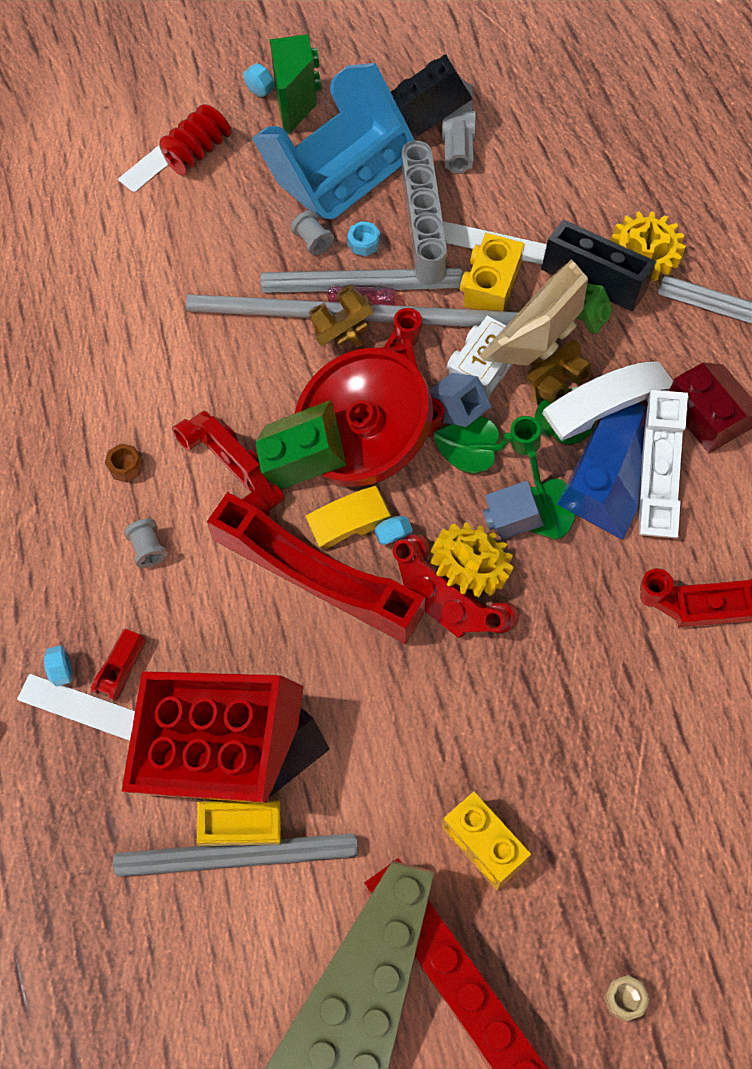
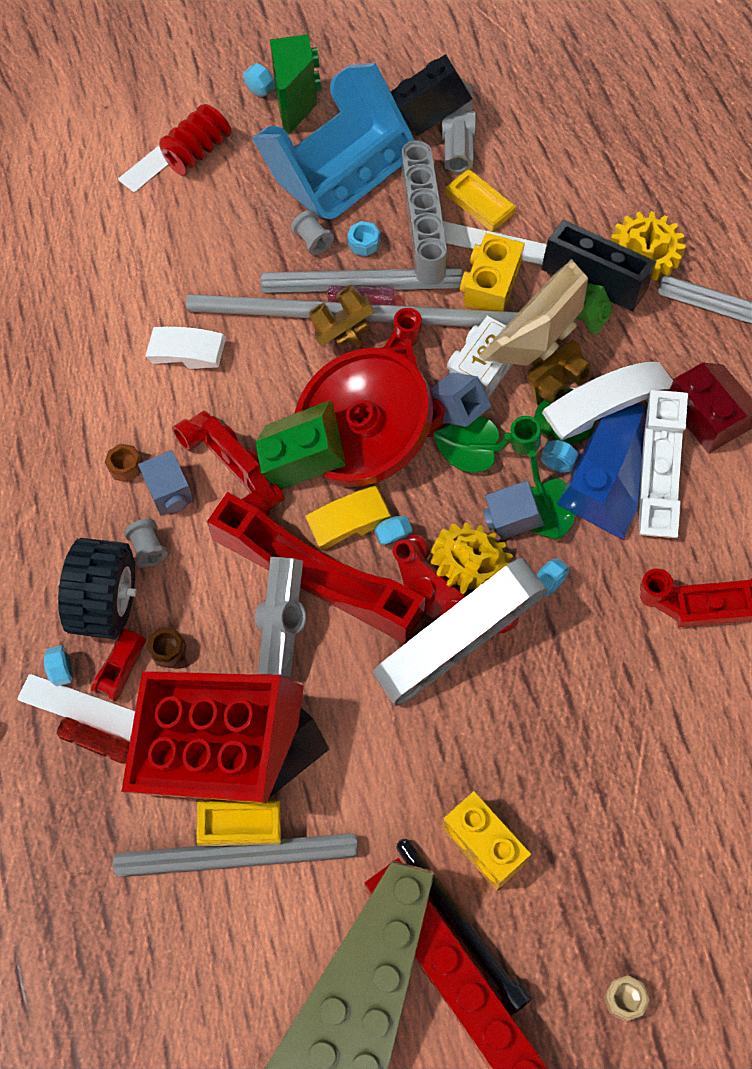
(93, 739): none -> clear red axle
(96, 588): none -> black wheel
(166, 483): none -> sand blue brick
(166, 647): none -> reddish brown tile
(187, 345): none -> white slope
(280, 616): none -> light grey piece
(459, 631): none -> beam
(480, 200): none -> yellow tile
(510, 992): none -> black piece
(553, 575): none -> medium azure tile
(559, 456): none -> medium azure tile

